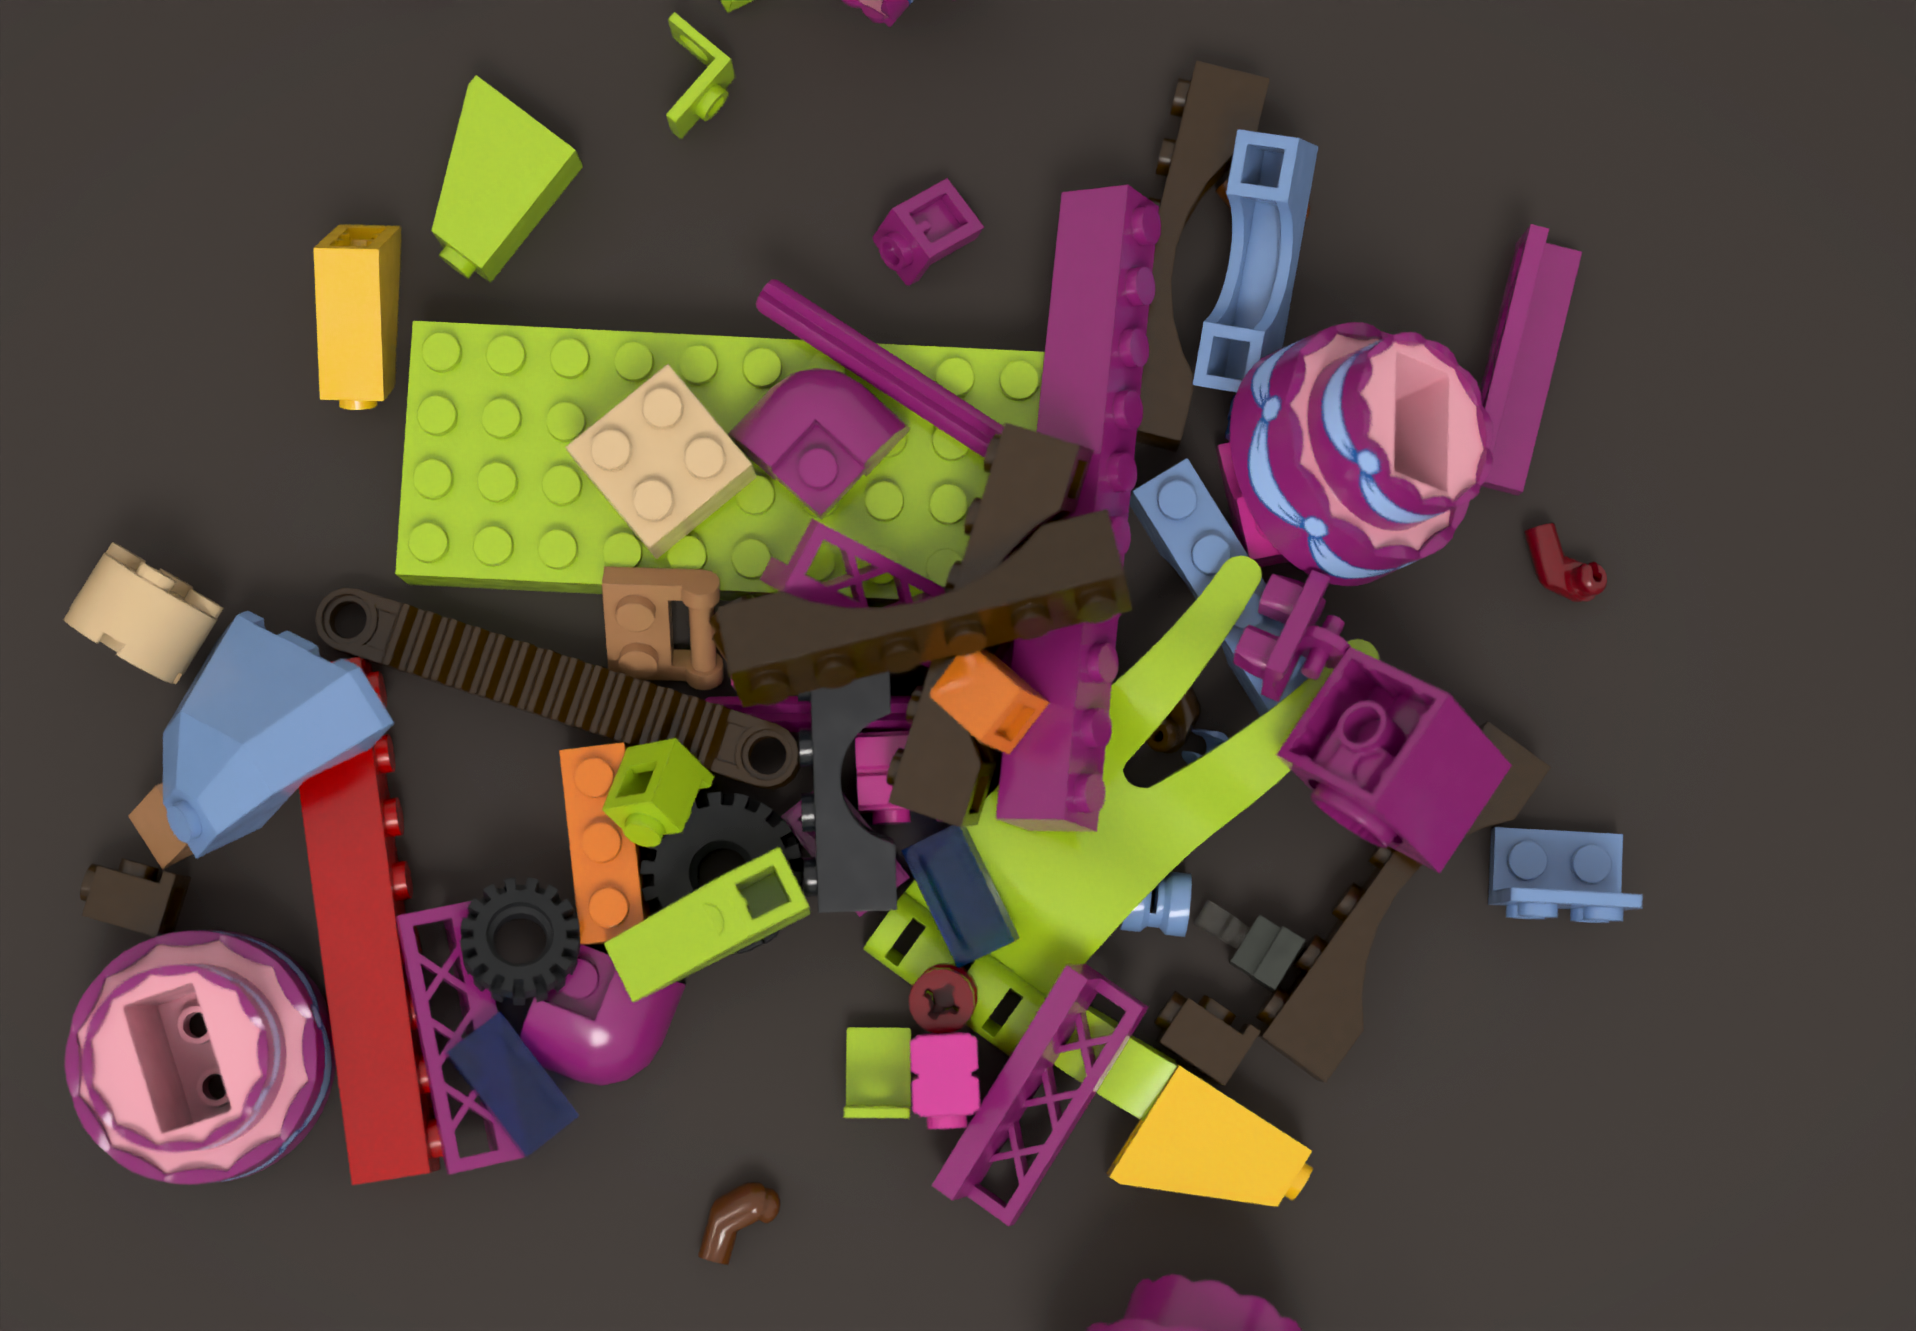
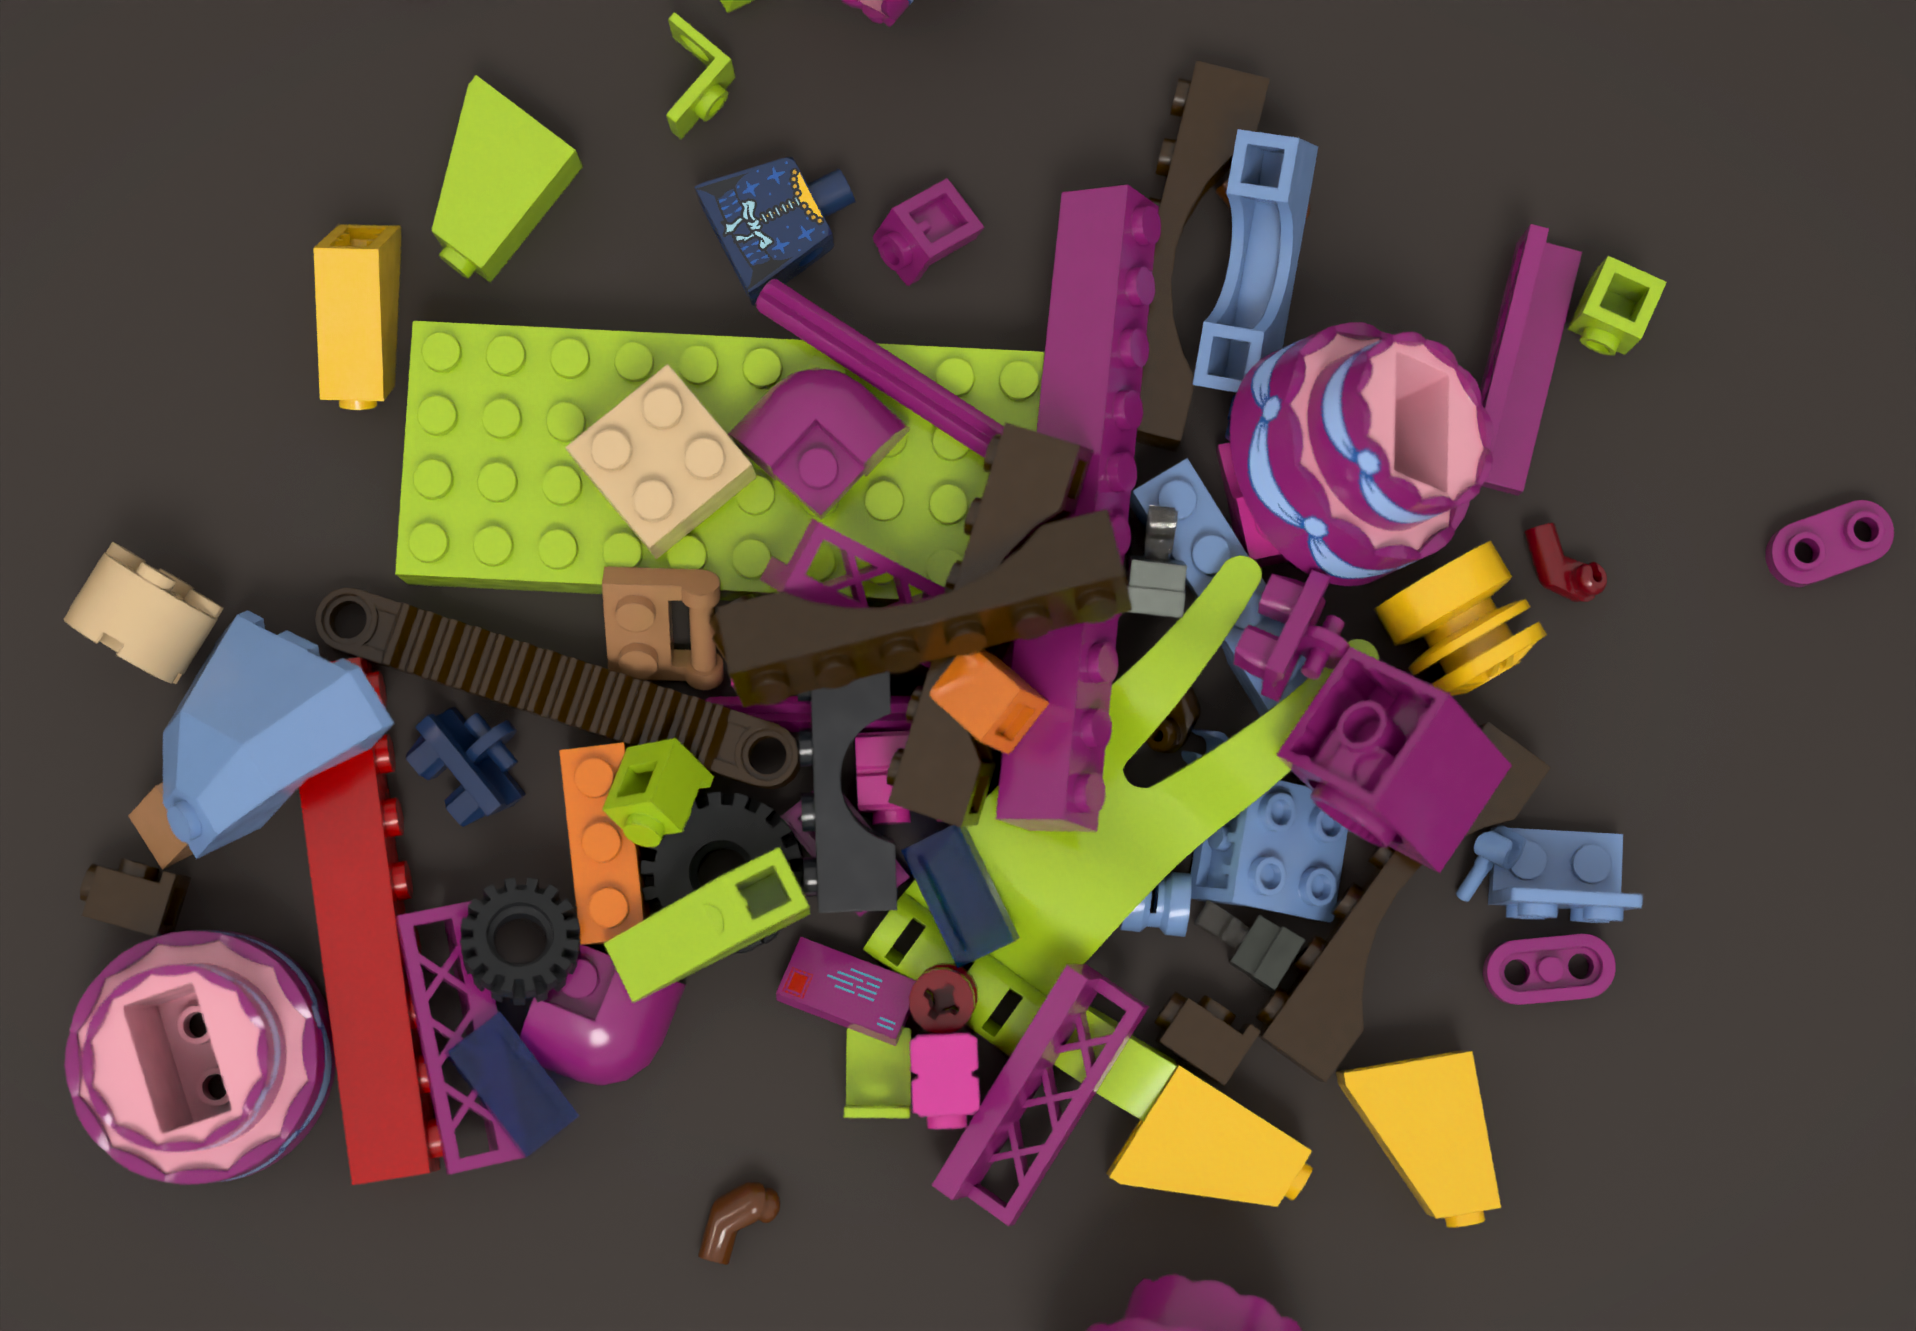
(476, 759): none -> dark blue hips
(773, 220): none -> dark blue torso
(846, 991): none -> magenta tile
(1154, 579): none -> pearl dark grey piece
(1274, 857): none -> medium blue bracket
(1431, 1130): none -> yellow slope
(1461, 621): none -> yellow wheel
(1493, 847): none -> medium blue hand
(1547, 969): none -> magenta plate
(1616, 307): none -> lime brick
(1832, 543): none -> magenta plate

